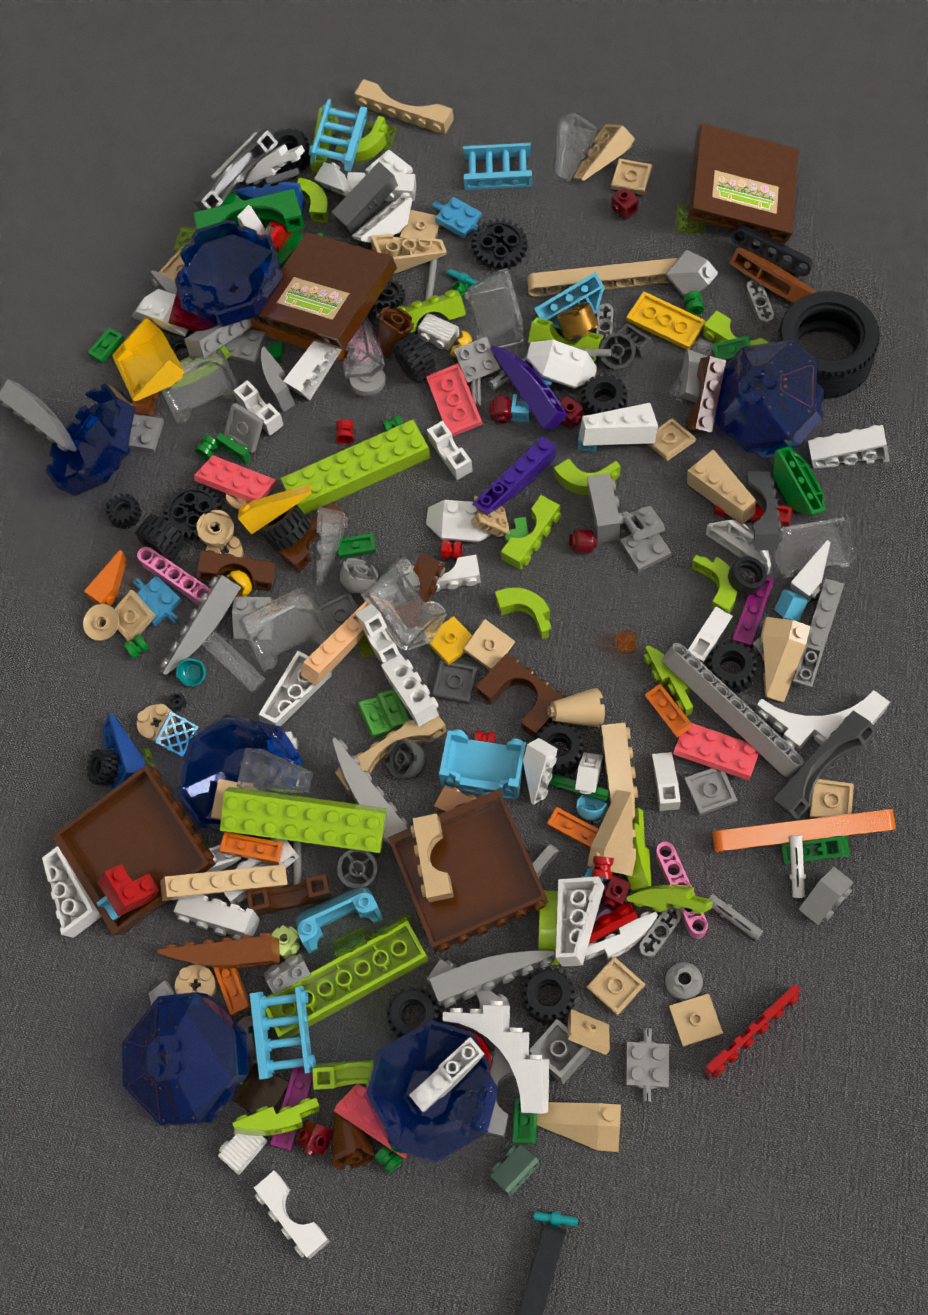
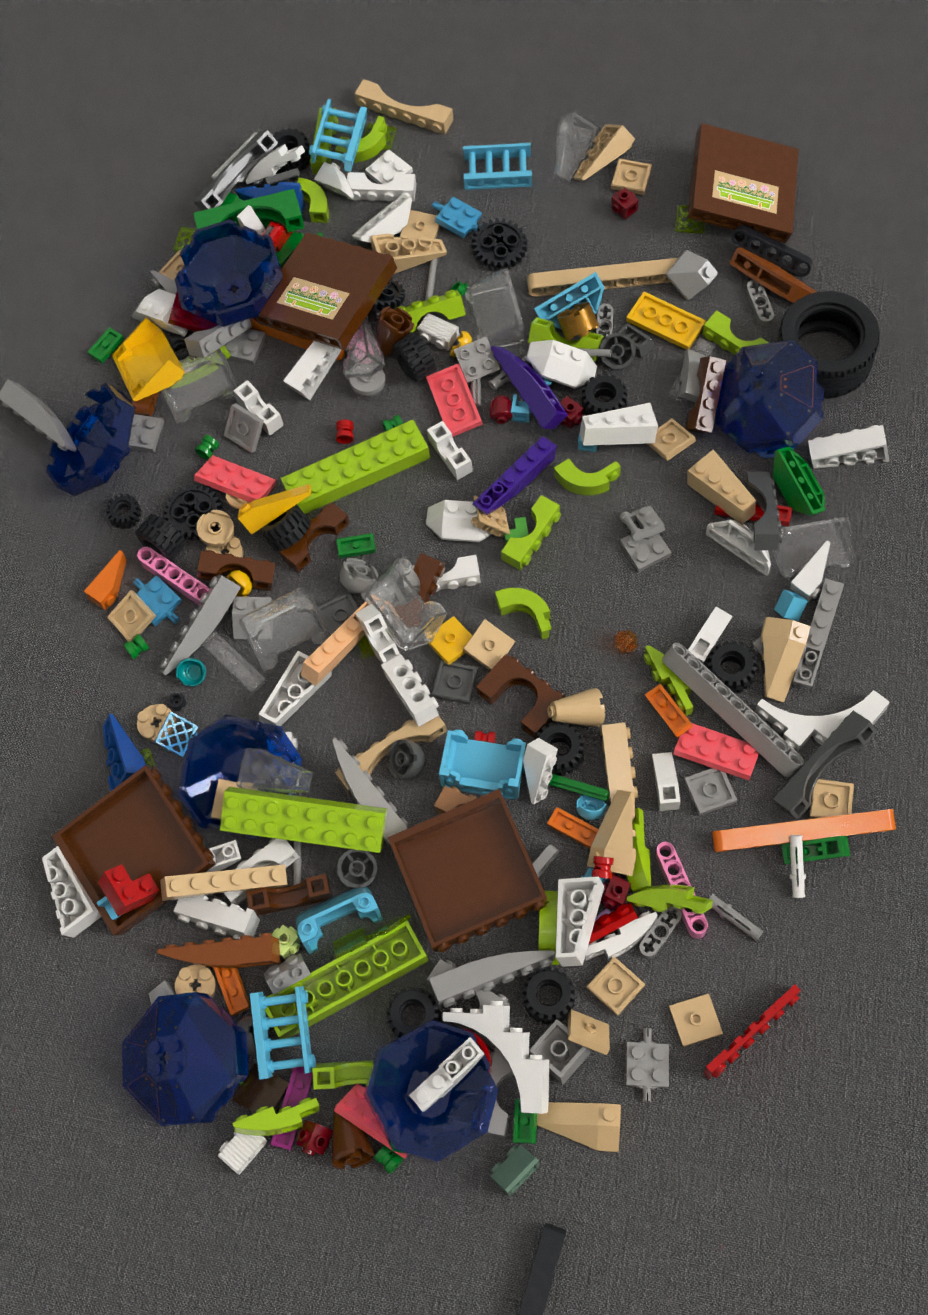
(95, 617): tan dish -> none
(102, 766): black tyre -> none
(238, 451): green plate -> none
(251, 847): orange plate -> none
(275, 376): light grey slope -> none
(277, 351): green slope -> none
(307, 1236): white arch -> none
(331, 529): clear wedge -> none
(365, 198): dark grey brick -> none
(383, 713): bright green slope -> none
(436, 883): tan arch -> none
(451, 550): red wheel -> none
(464, 278): teal bar -> none
(556, 1218): teal bar -> none
(583, 541): dark red head -> none
(588, 773): white slope -> none
(604, 507): light grey wedge -> none
(681, 991): light grey piece -> none
(693, 302): green wheel -> none
(718, 572): lime arch -> none
(727, 349): green plate -> none
(752, 614): magenta plate -> none
(755, 566): black tyre -> none
(827, 893): light grey brick -> none

